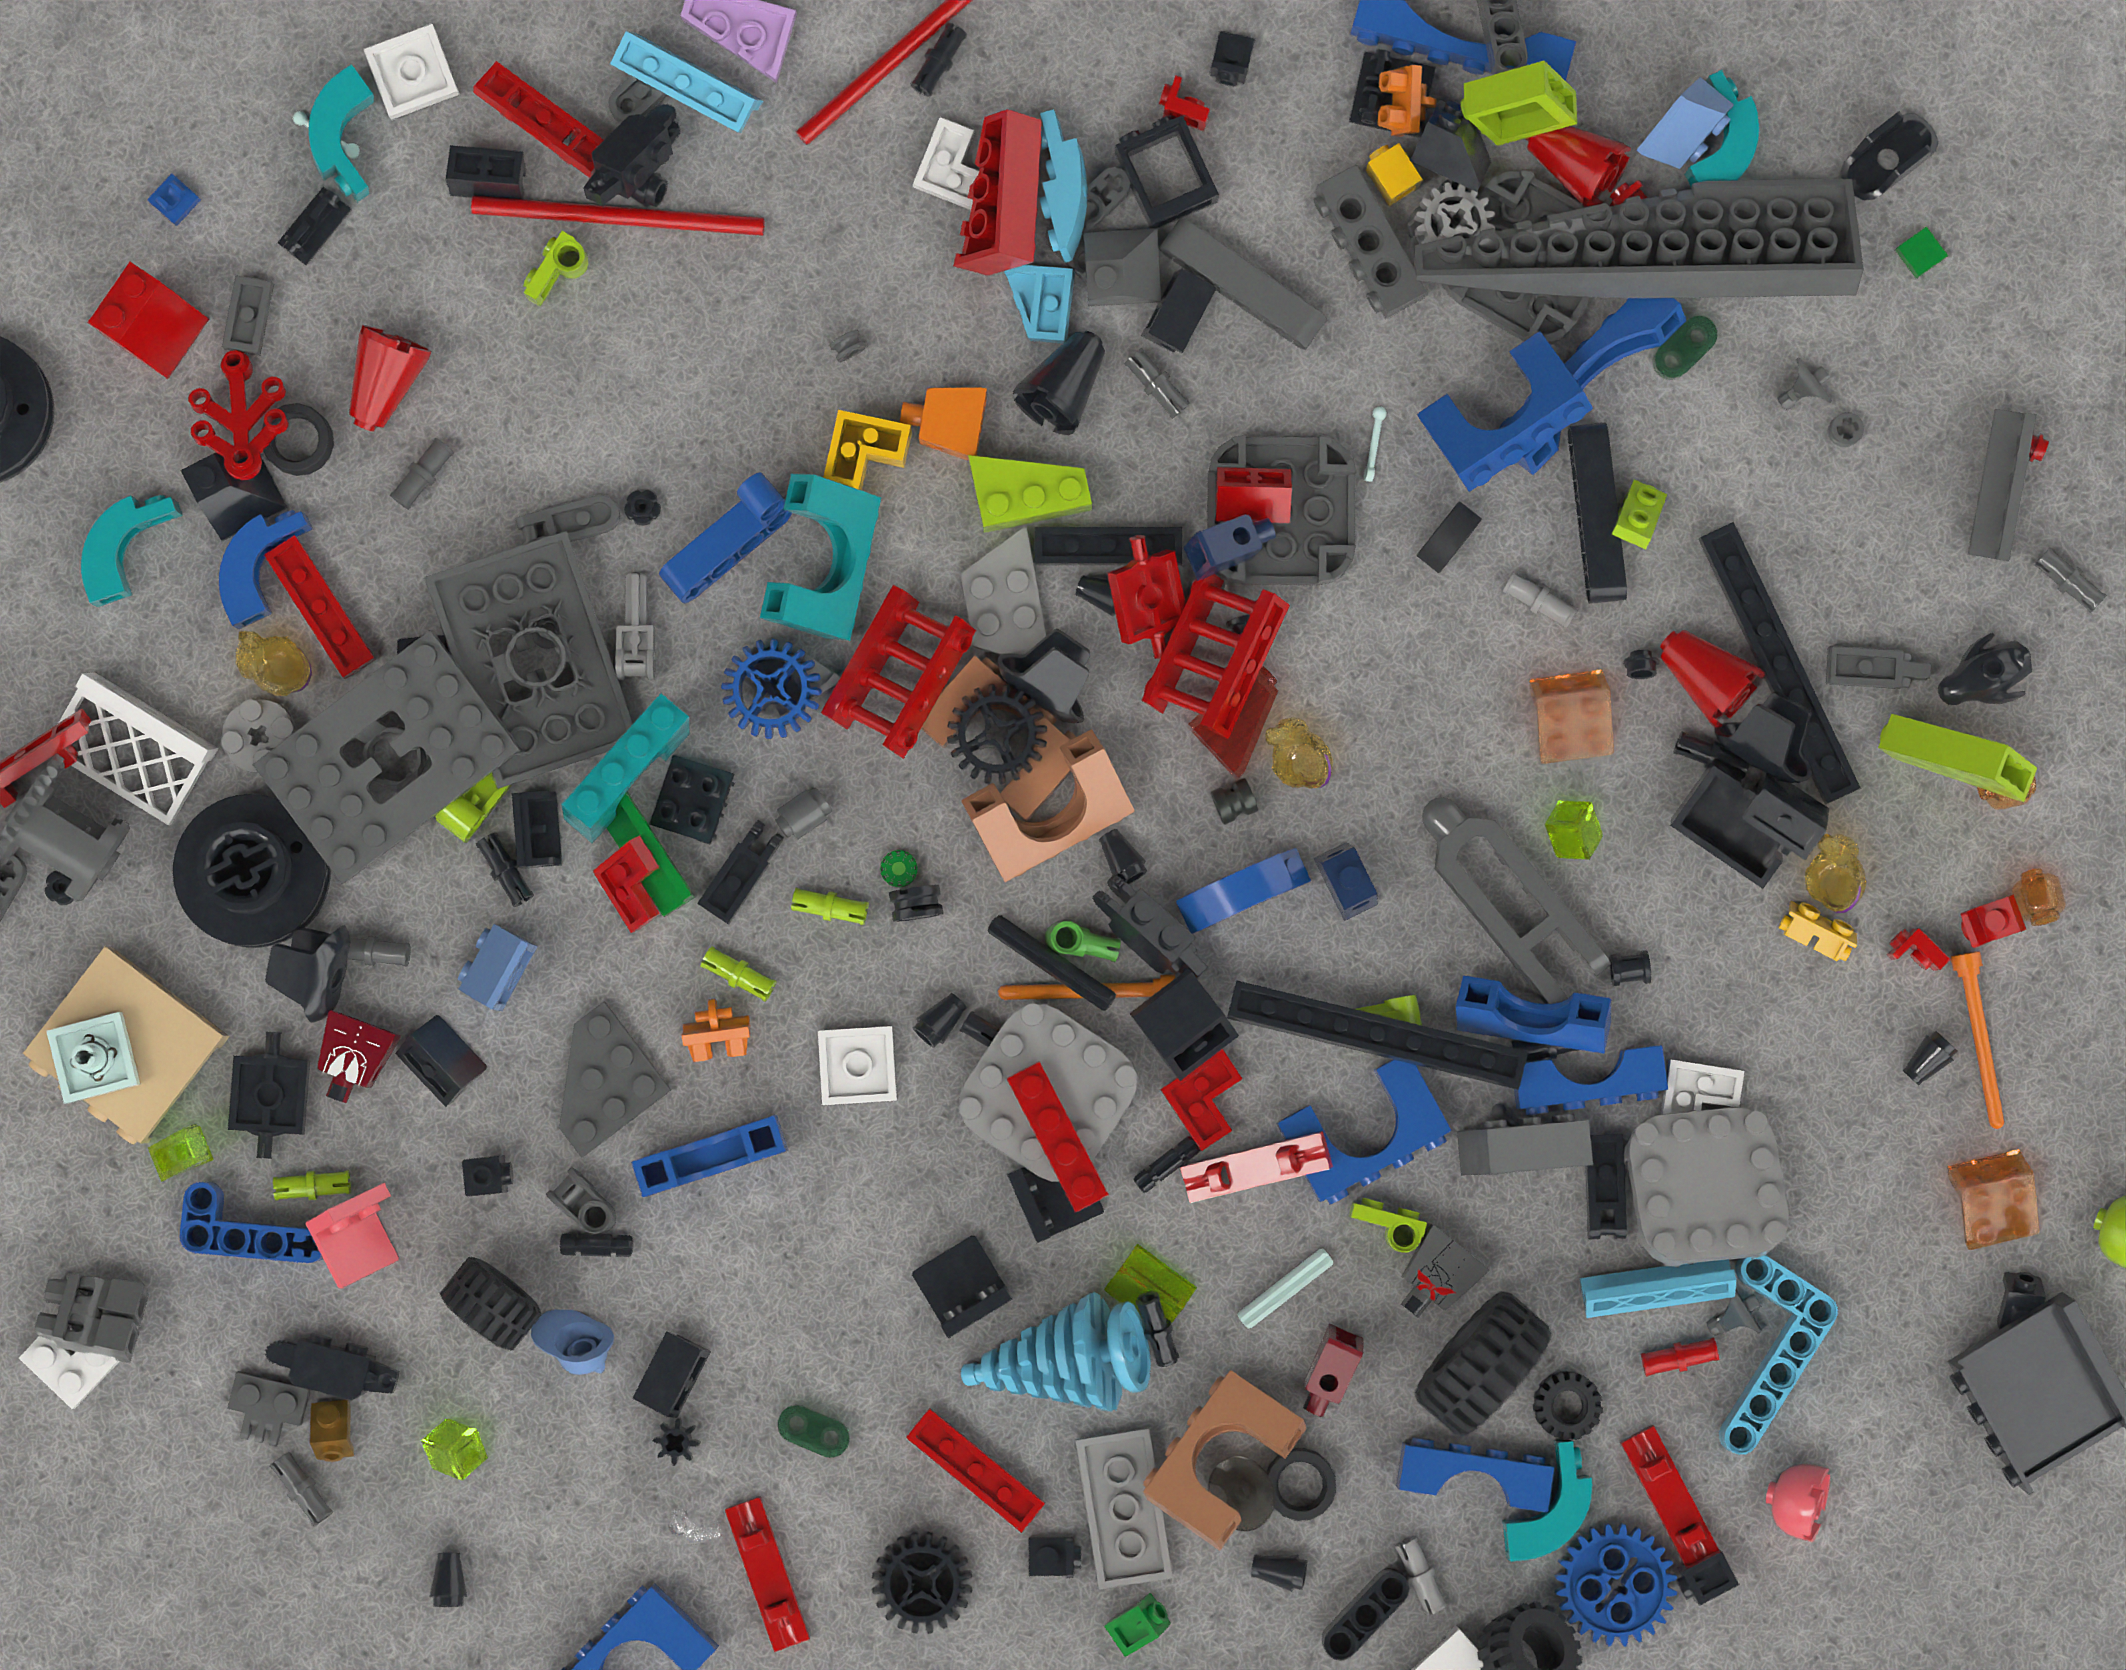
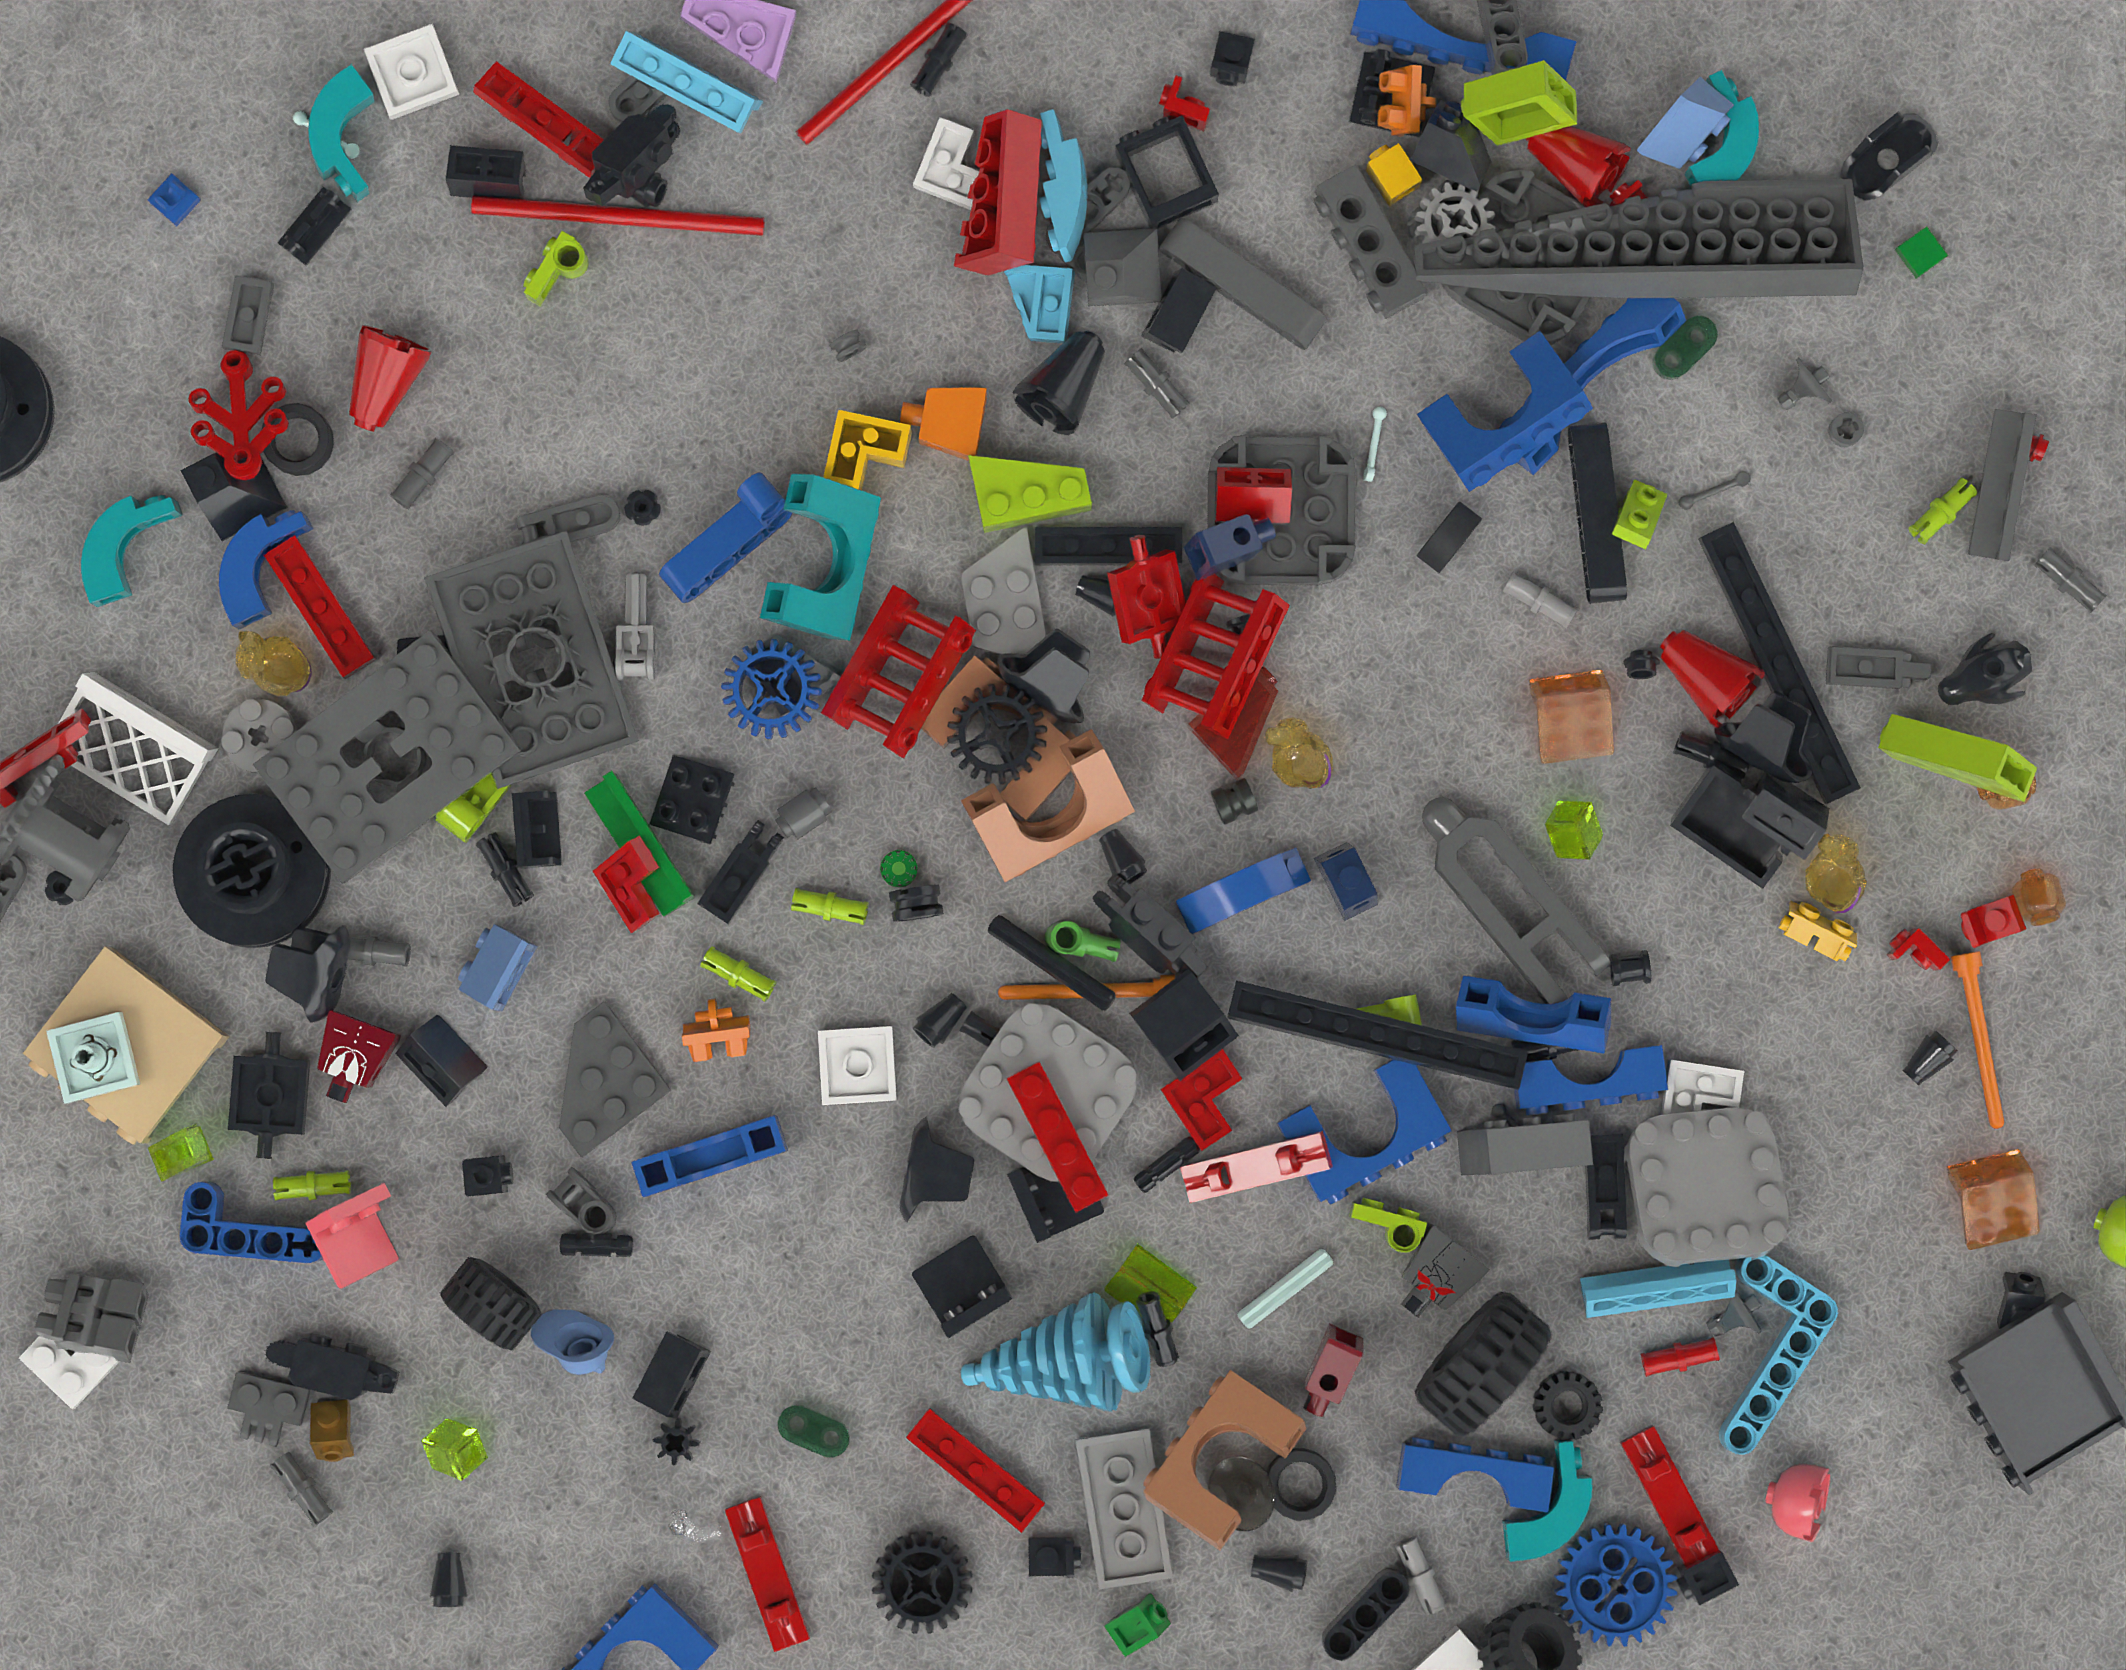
(148, 320): red slope -> none
(651, 736): teal arch -> none
(933, 1172): none -> black piece
(1741, 479): none -> dark grey hinge
(1942, 511): none -> lime pin

